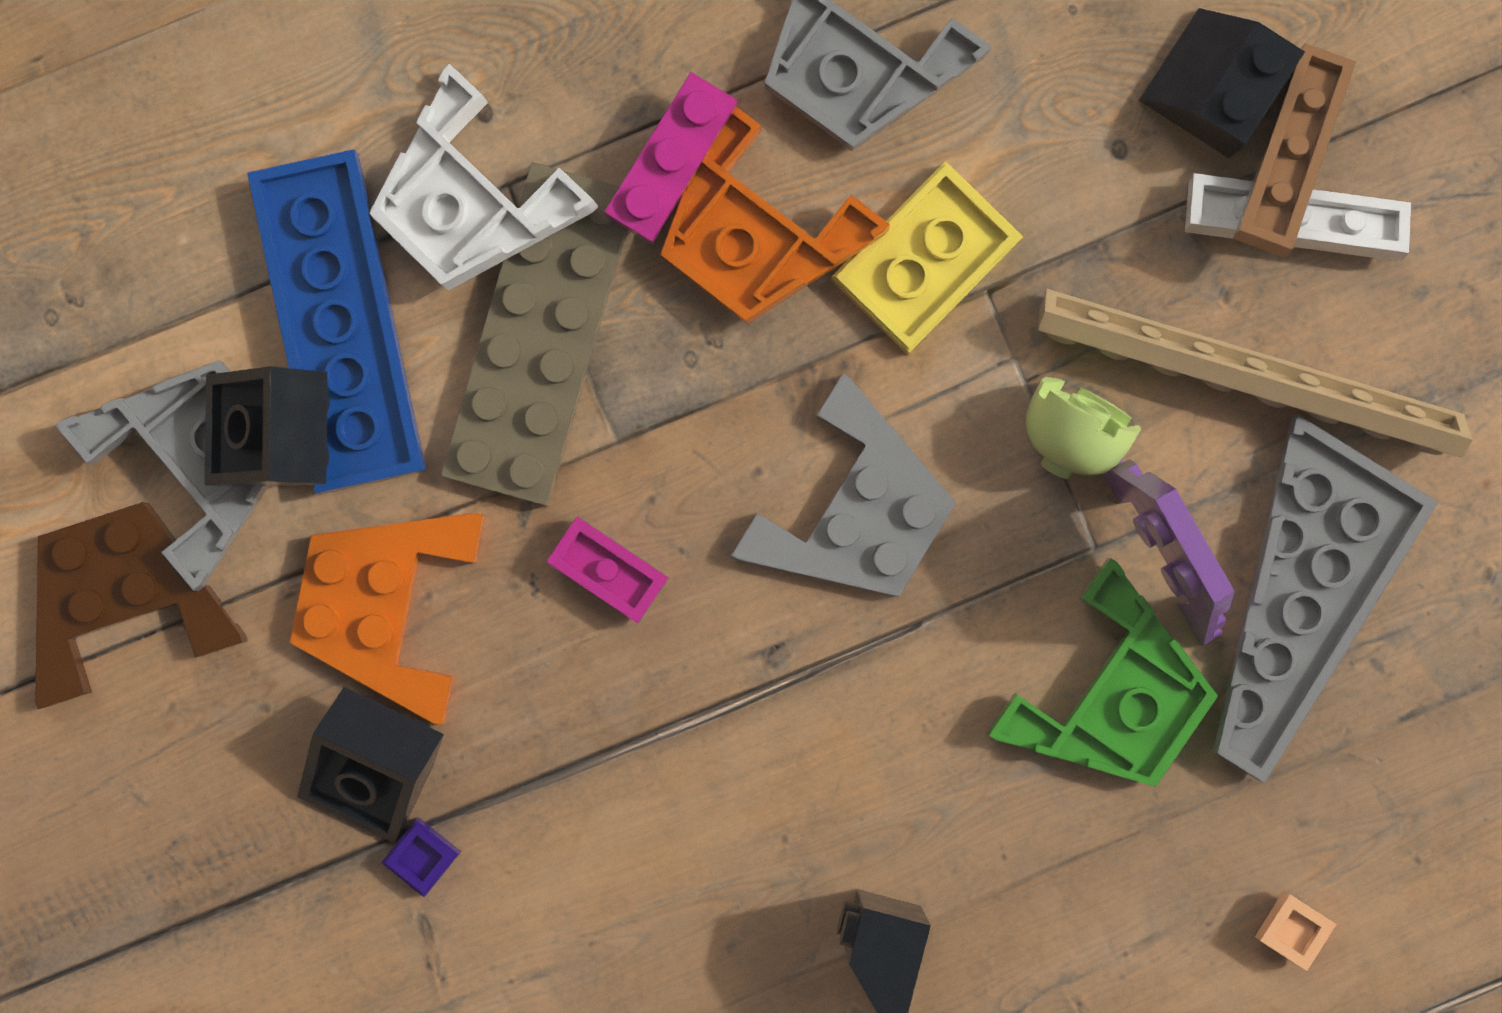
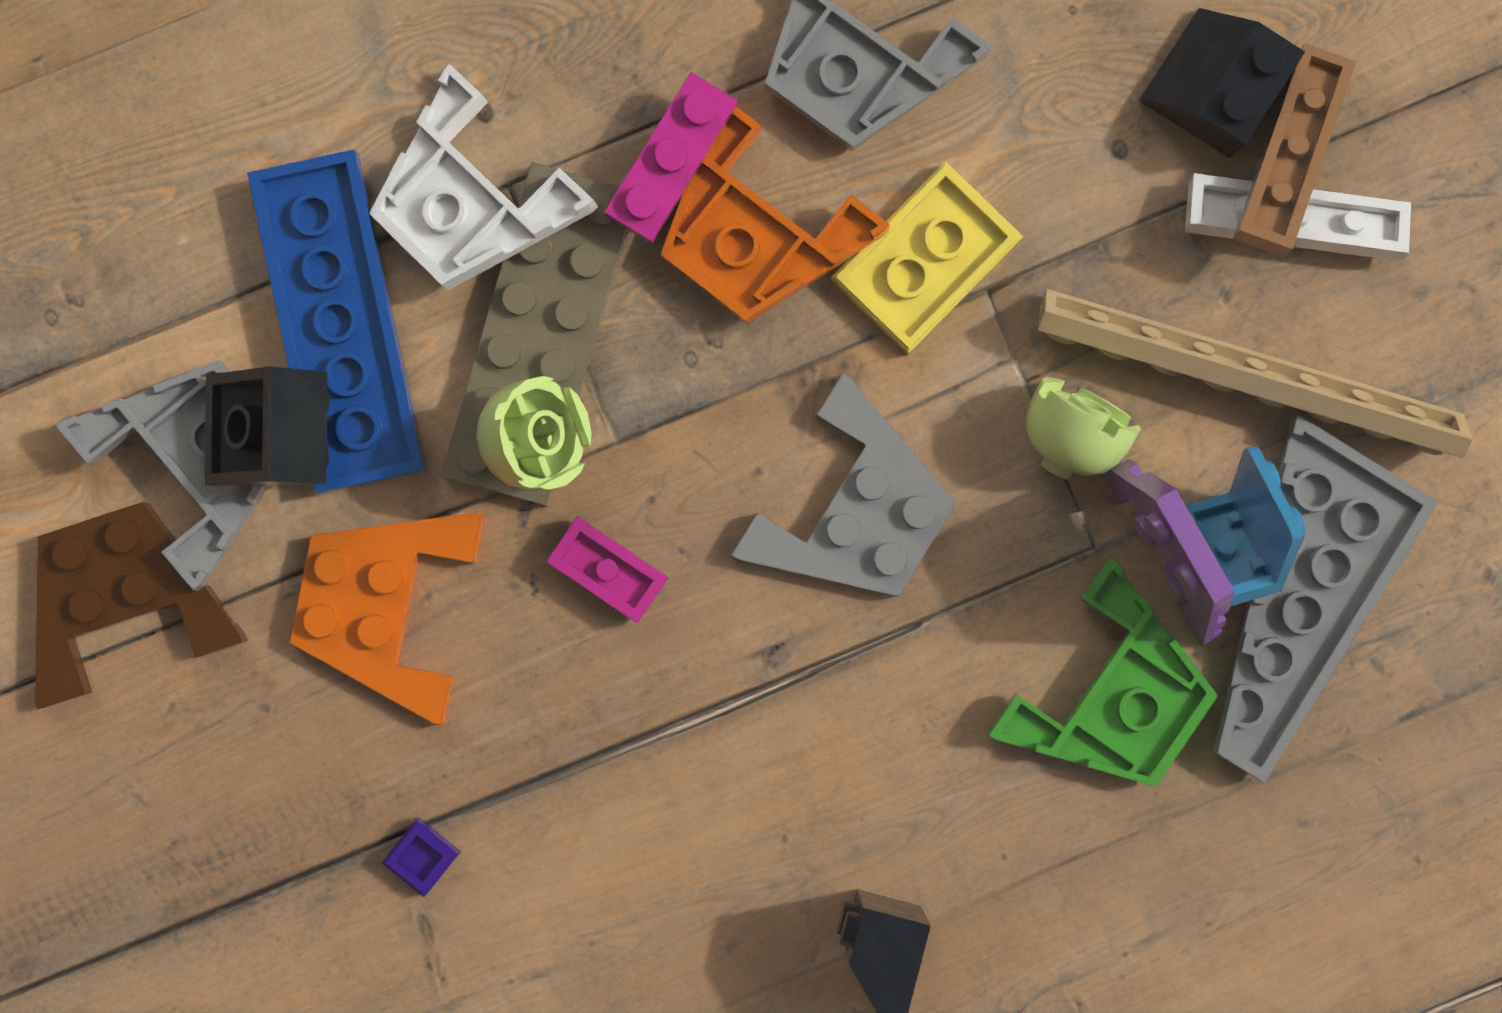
(368, 764): black slope -> none
(534, 434): none -> yellowish green cylinder
(1252, 529): none -> dark azure bracket
(1295, 930): light nougat plate -> none

